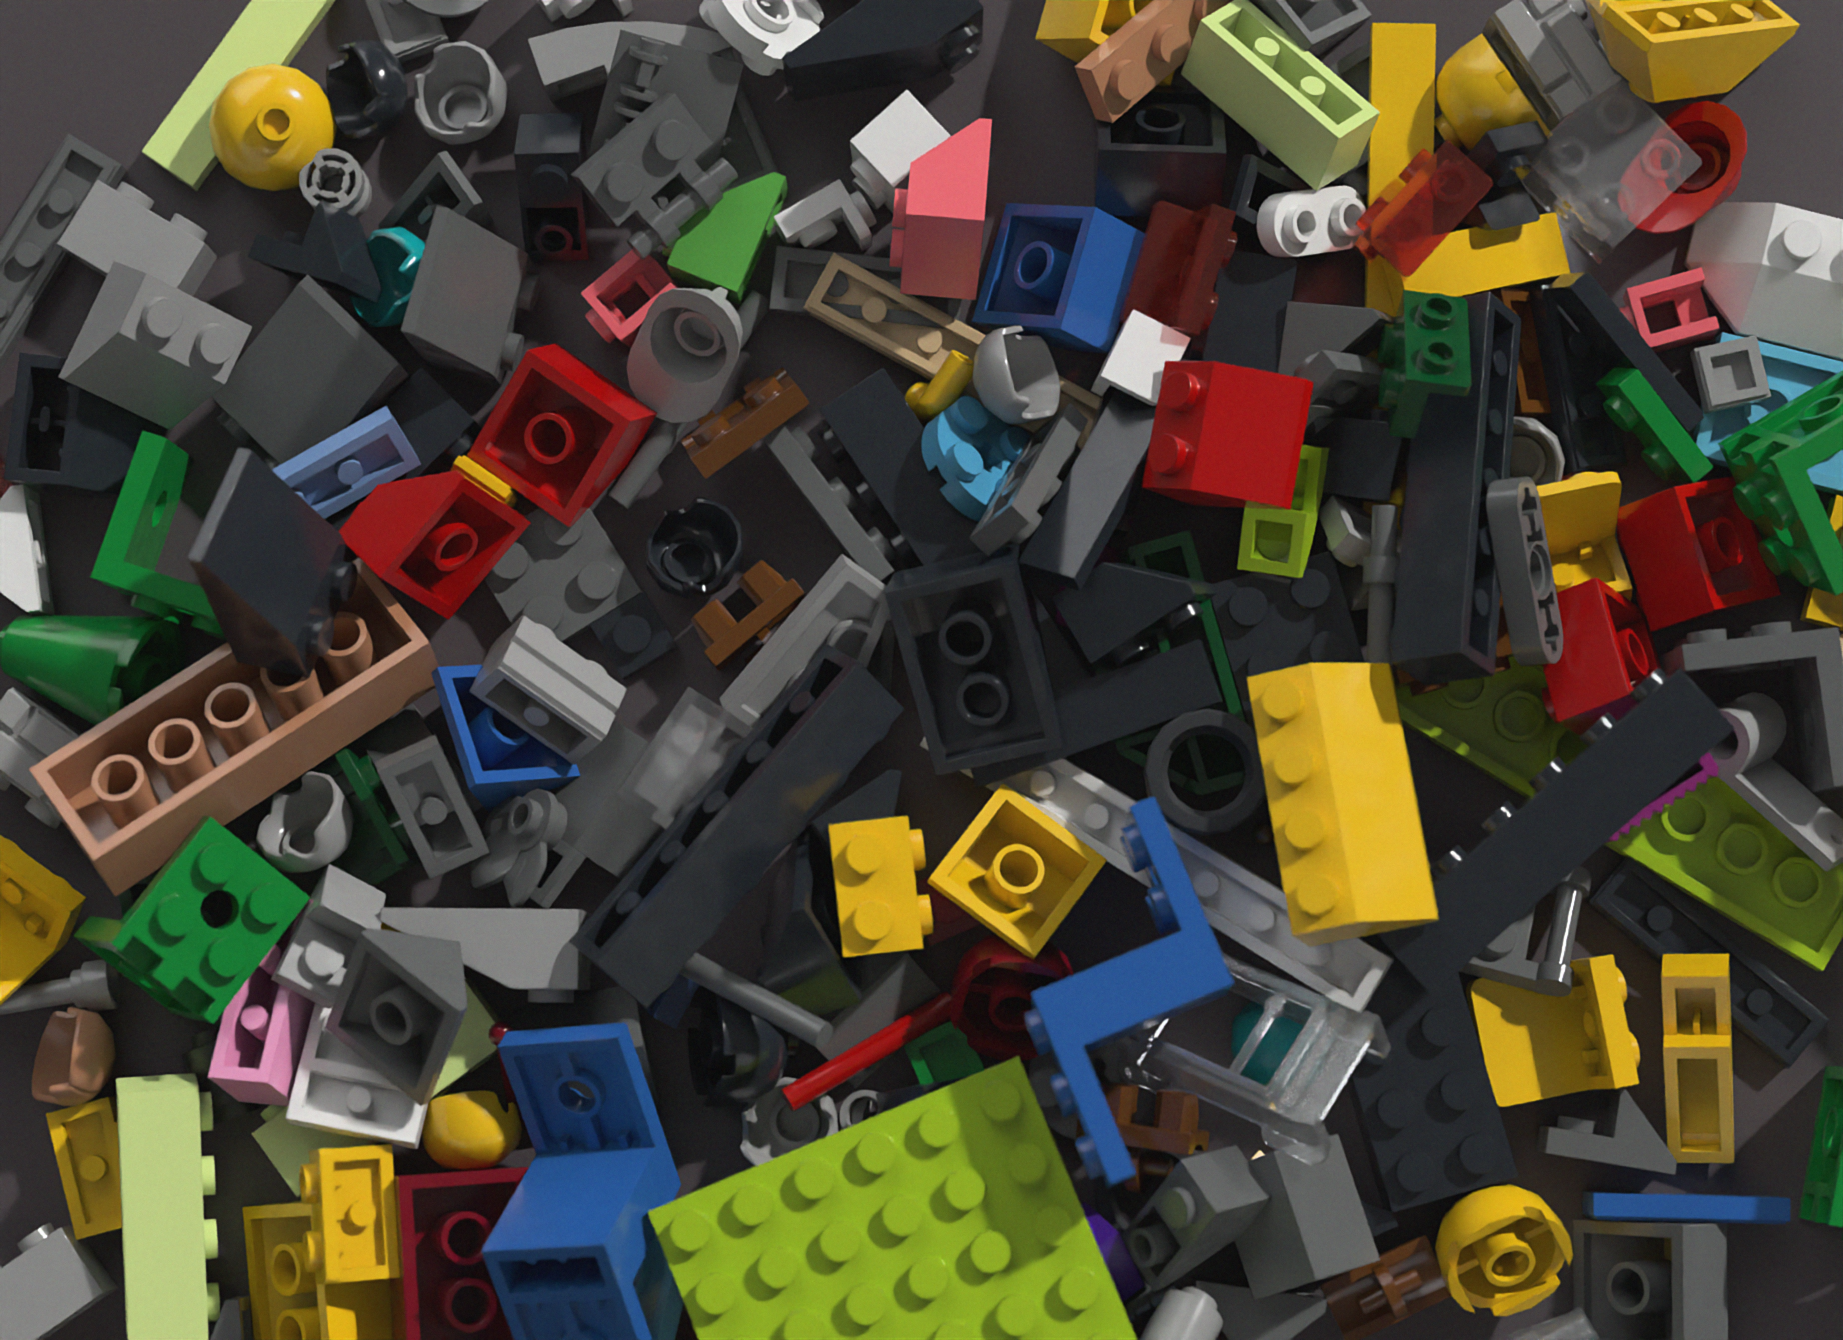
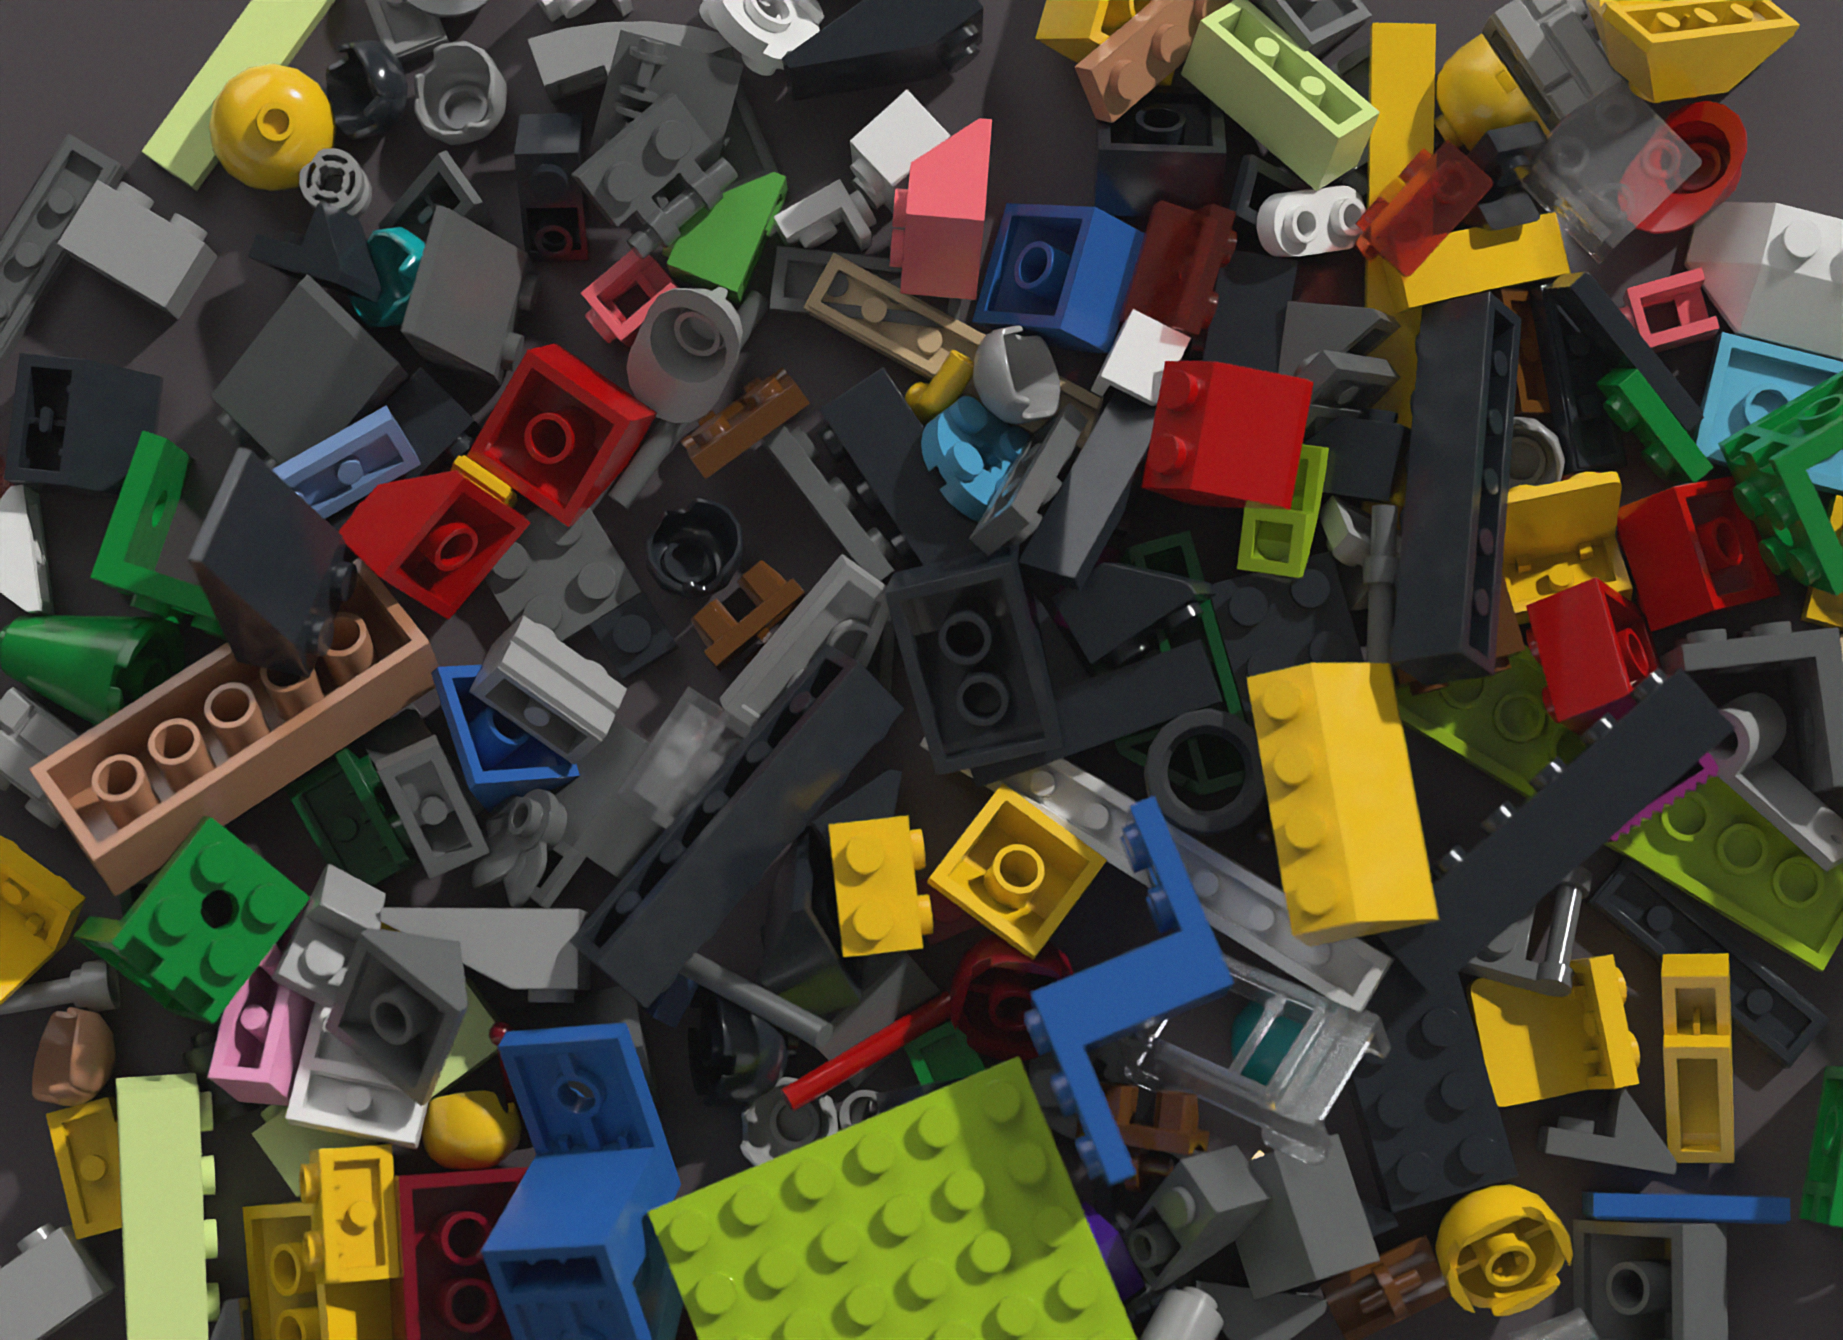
(153, 347): light grey slope -> none
(306, 826): light grey hair -> none
(1423, 354): dark green bracket -> none
(1525, 571): dark grey beam -> none
(1730, 374): light grey tile -> none

